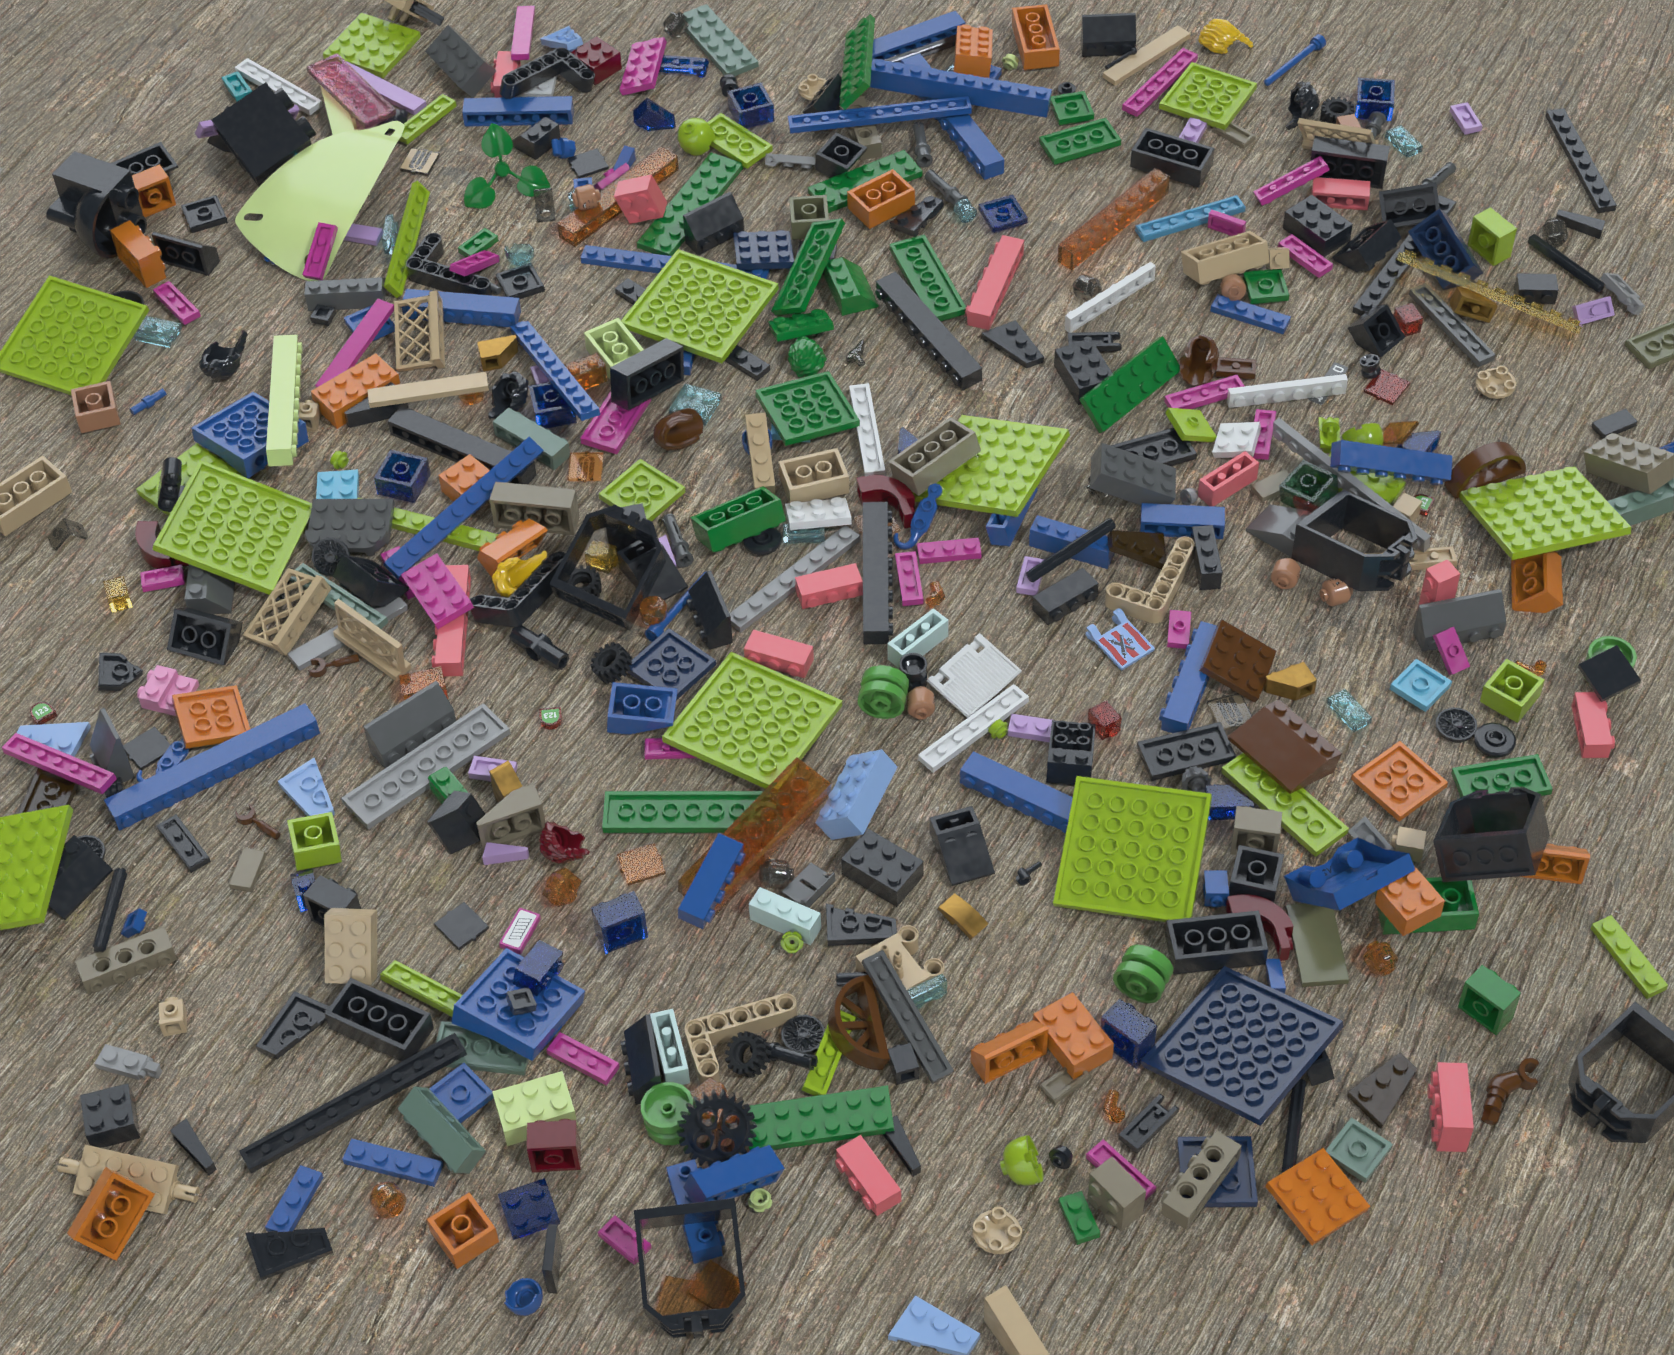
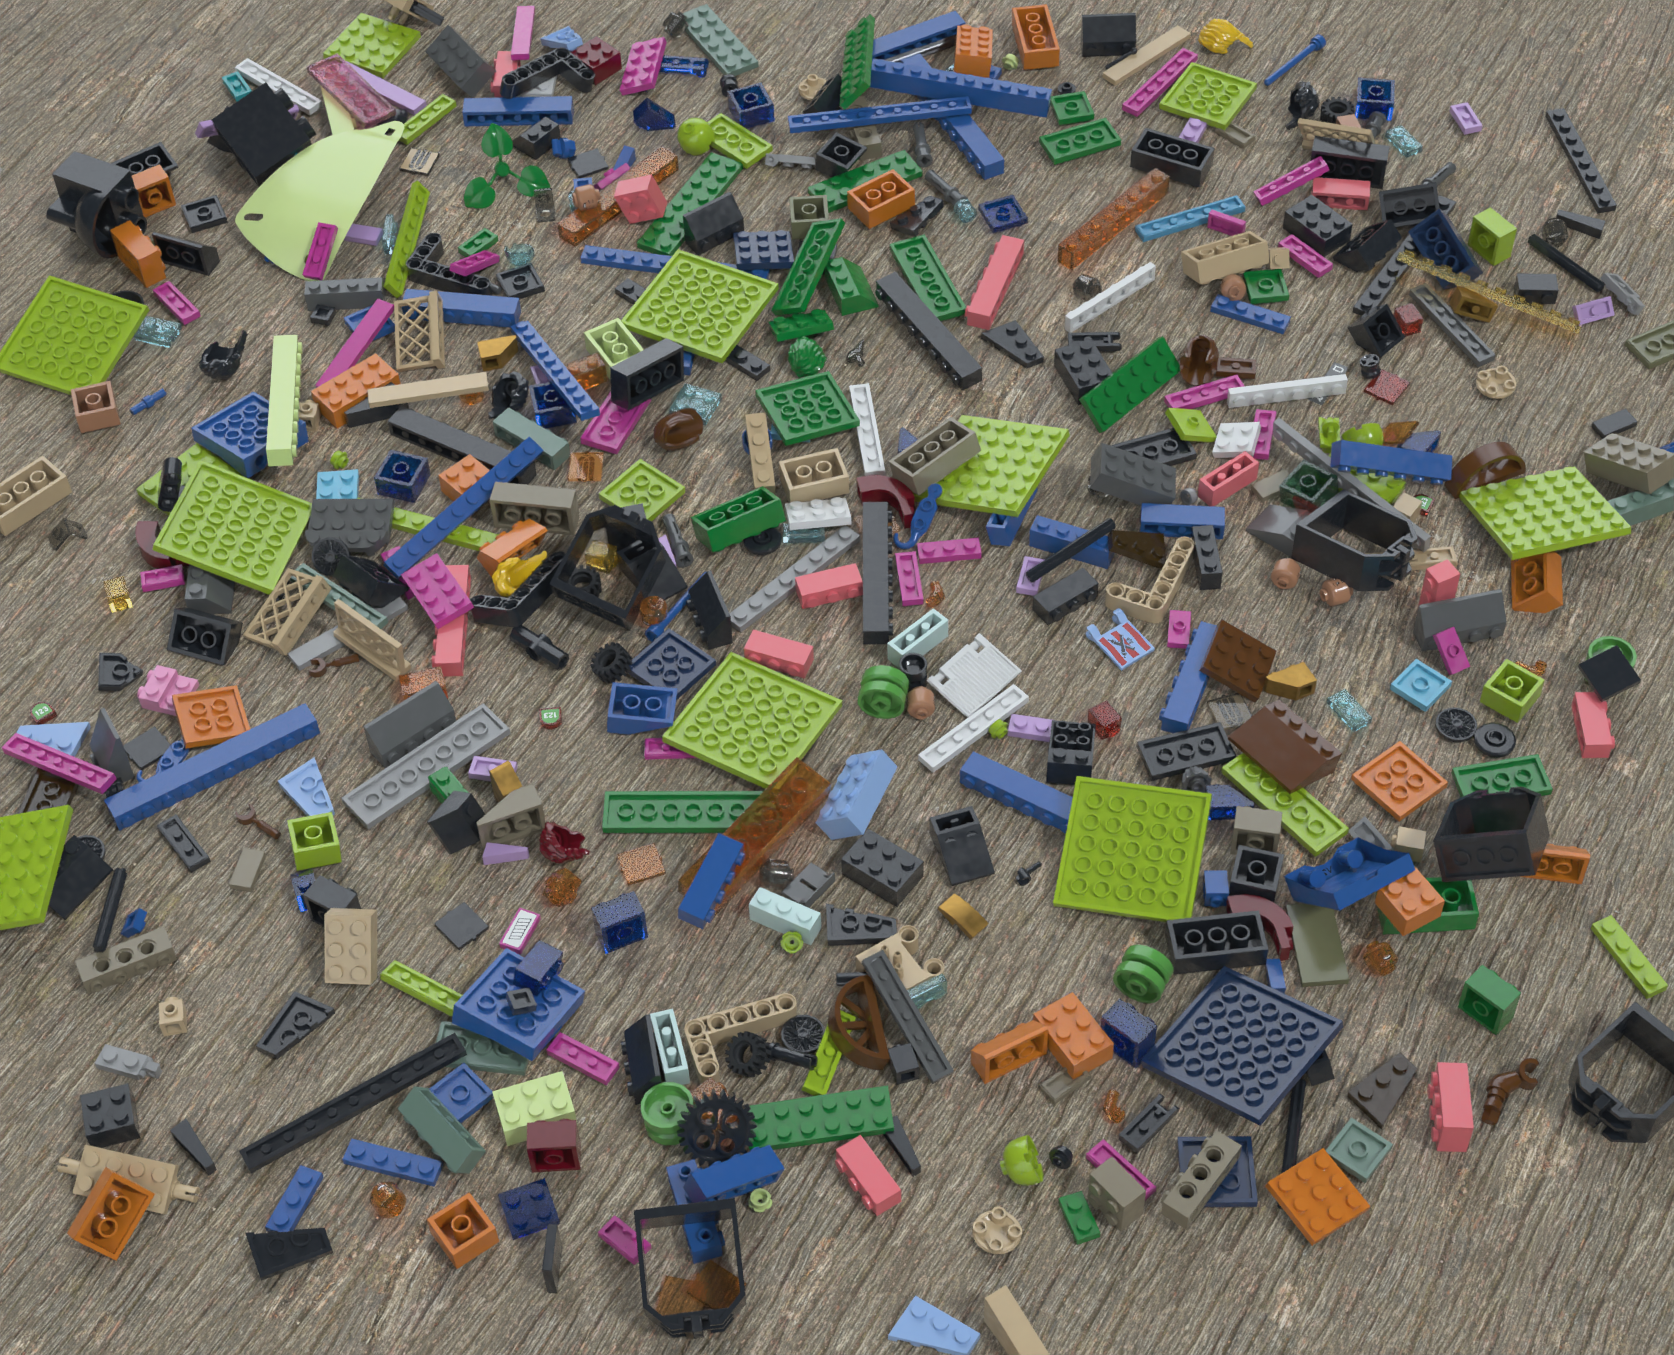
(379, 1020): black brick -> none
(524, 1297): blue hair -> none

